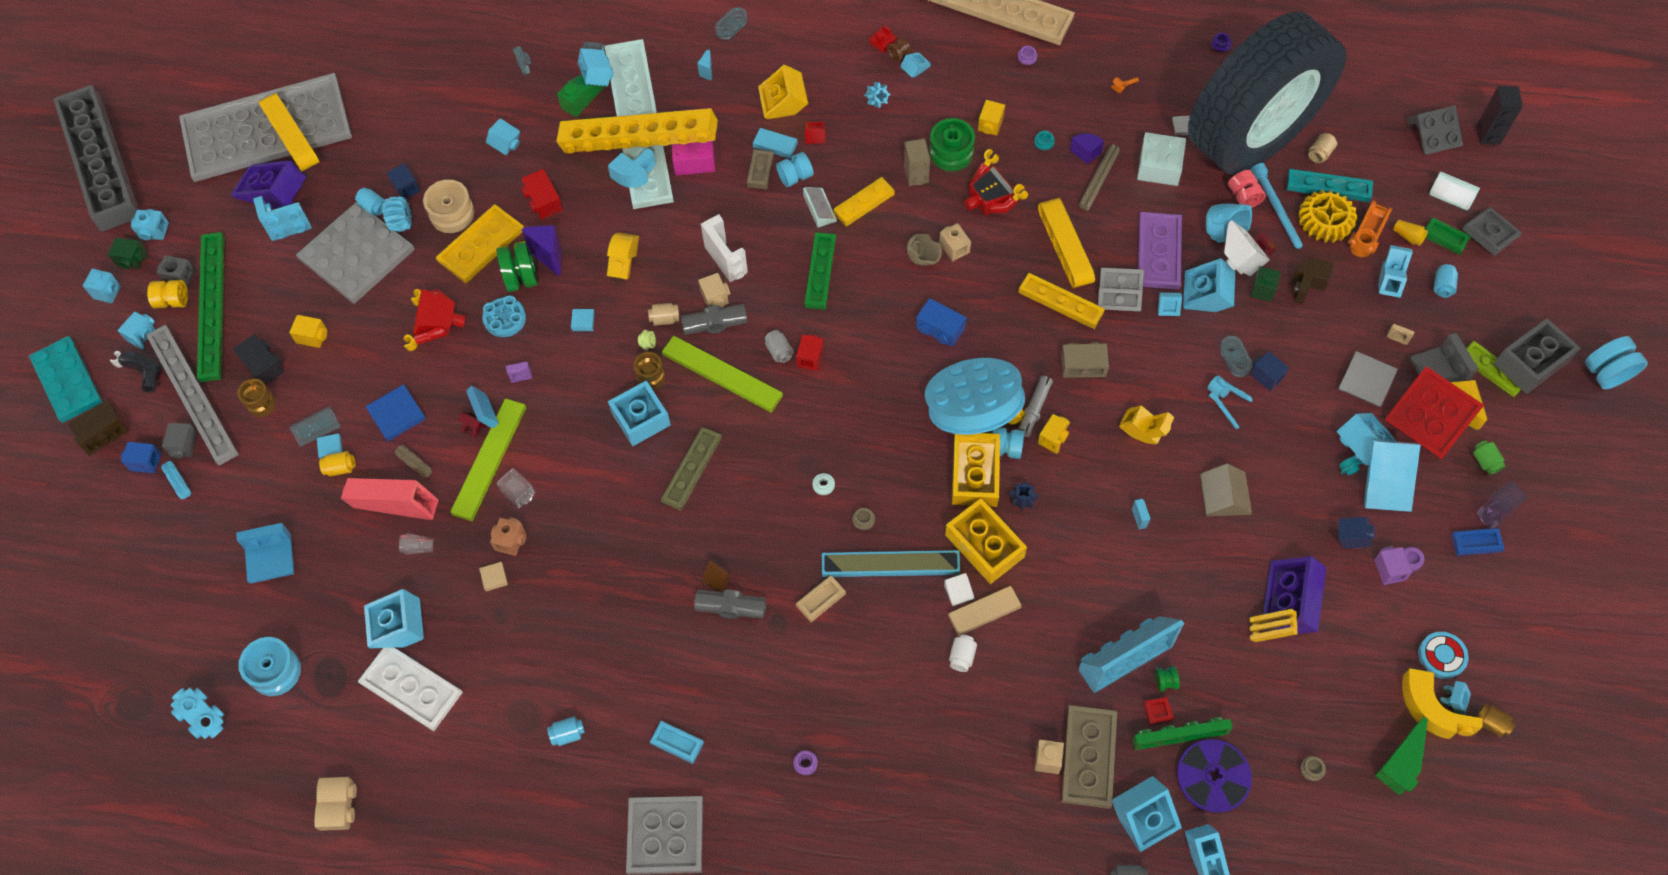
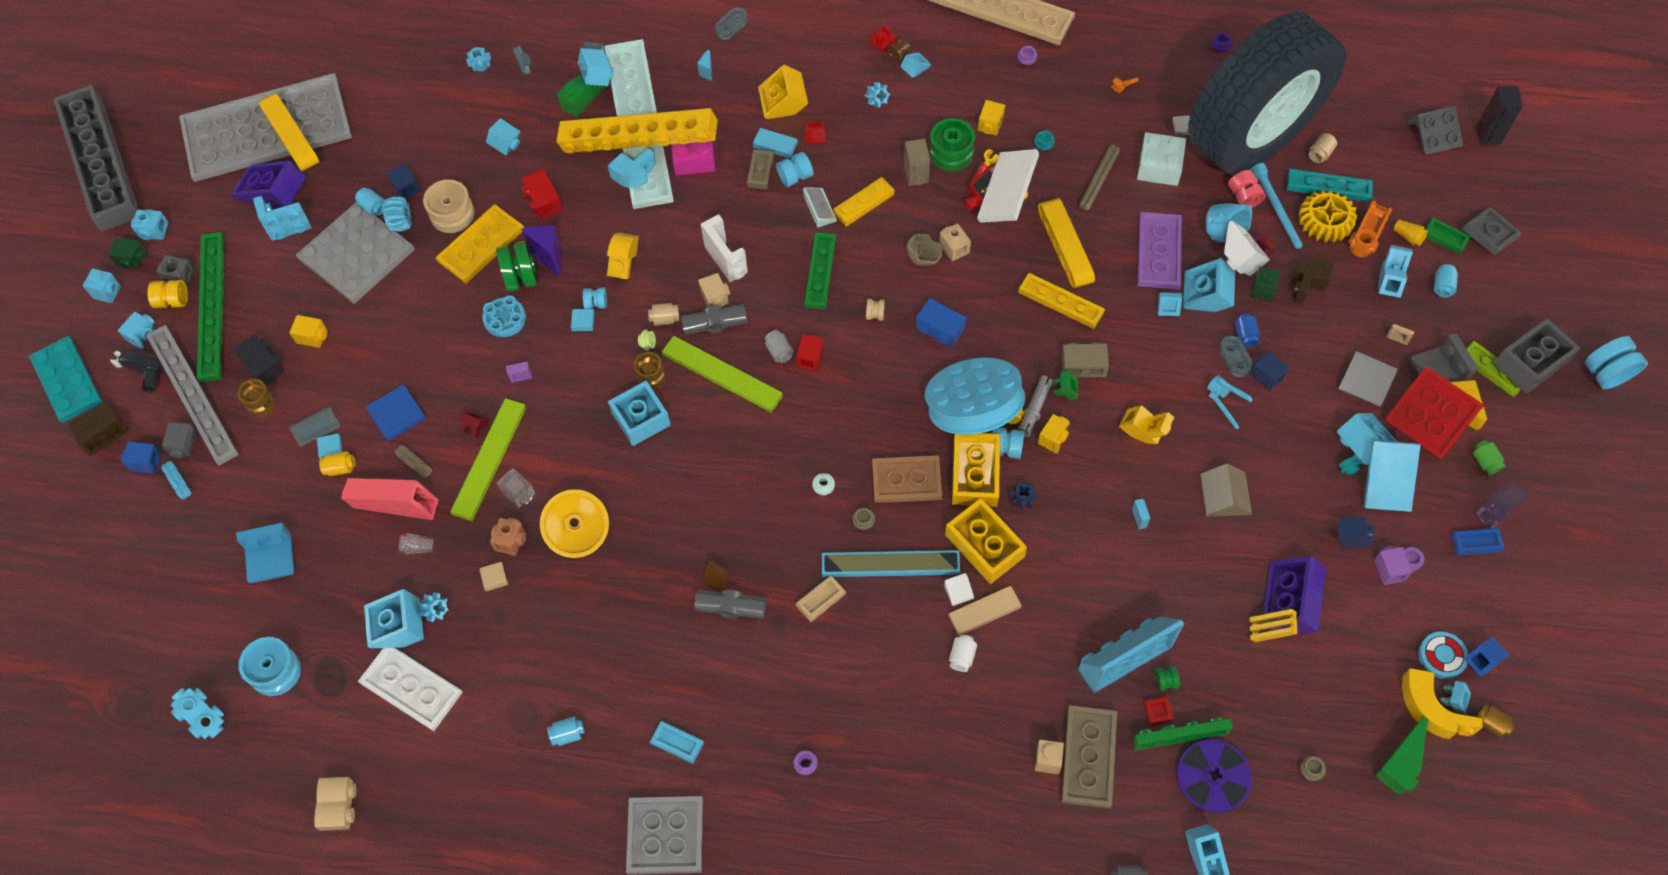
(427, 609): none -> medium azure gear
(432, 317): red torso -> none
(478, 59): none -> medium azure gear
(482, 407): dark azure tile -> none
(579, 539): none -> yellow dish
(595, 298): none -> medium azure wheel
(691, 468): olive tile -> none
(875, 309): none -> tan wheel
(906, 479): none -> medium nougat plate
(1008, 186): none -> white tile
(1068, 386): none -> green tile
(1087, 146): dark purple brick -> none
(1121, 289): light grey slope -> none
(1147, 813): medium azure slope -> none
(1247, 330): none -> blue brick
(1454, 191): flat silver slope -> none
(1486, 656): none -> blue brick

